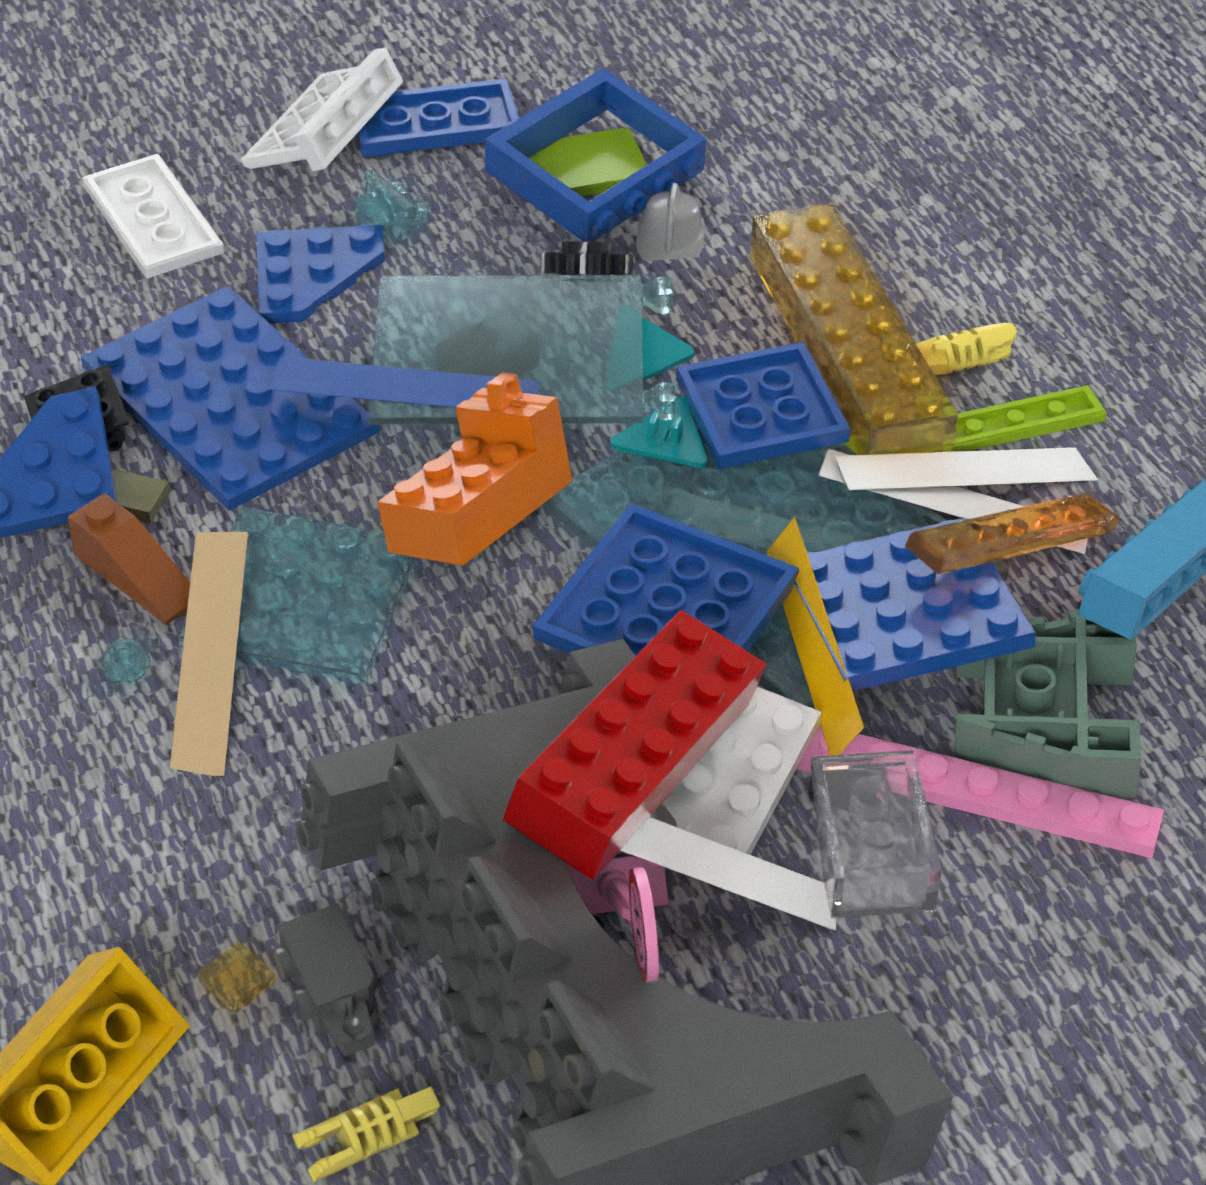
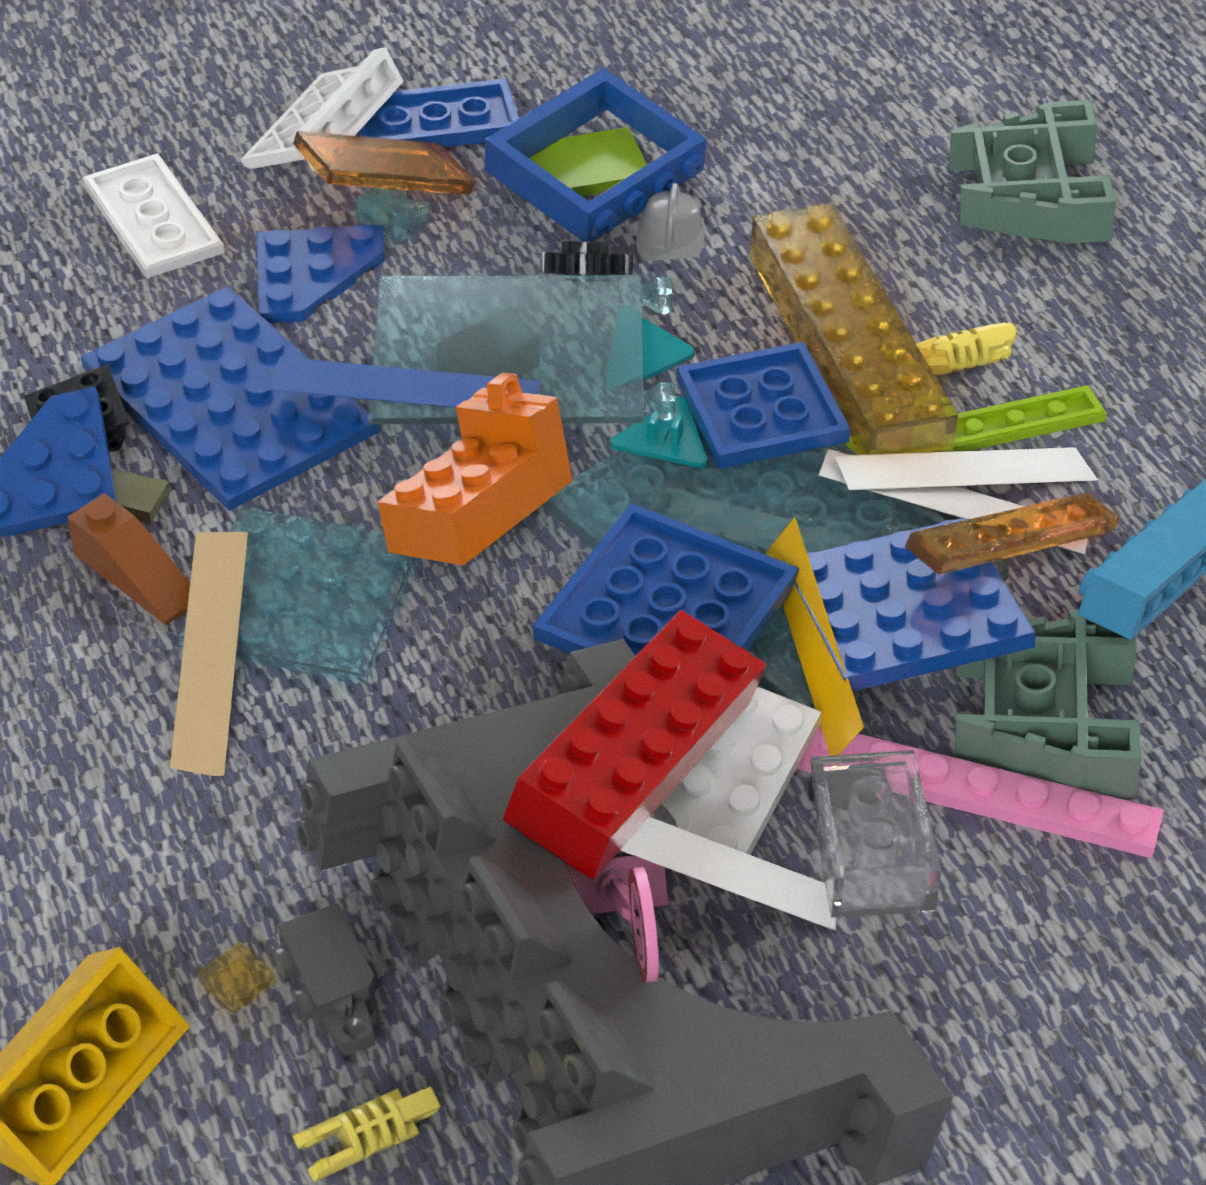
(116, 659): clear light blue plate -> none
(383, 163): none -> clear orange tile
(1024, 176): none -> sand green wedge

